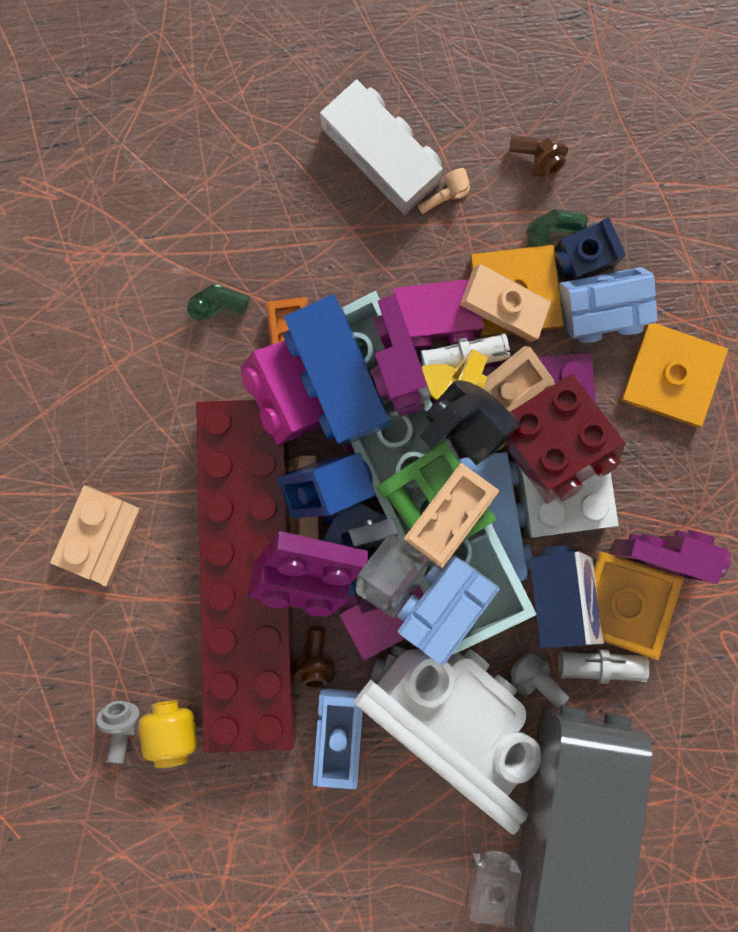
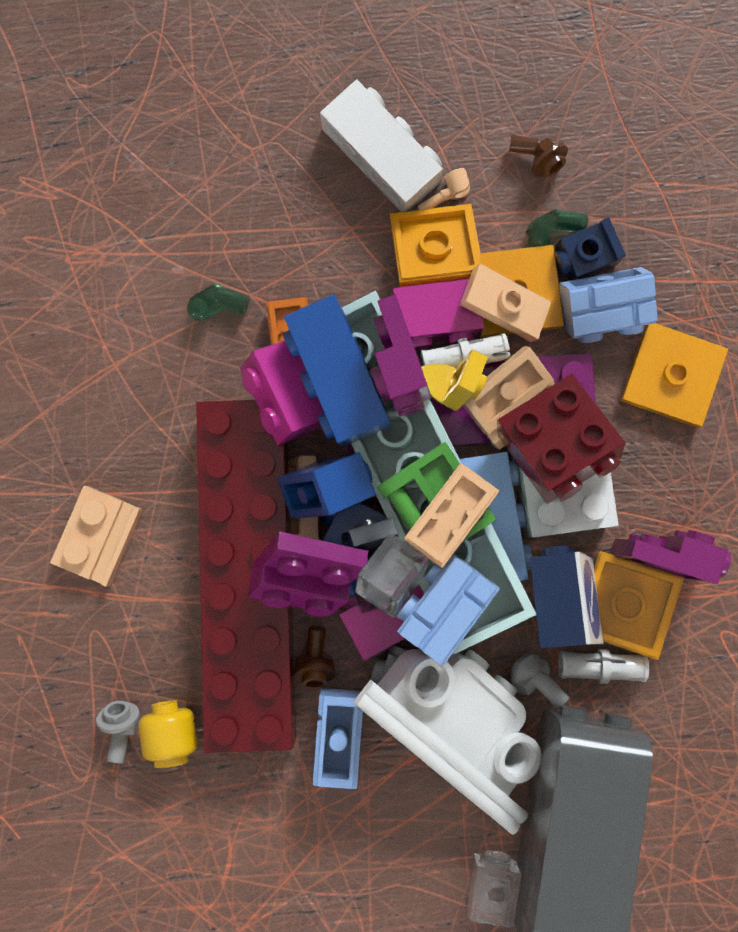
(435, 244): none -> light orange plate
(470, 420): black brick -> none

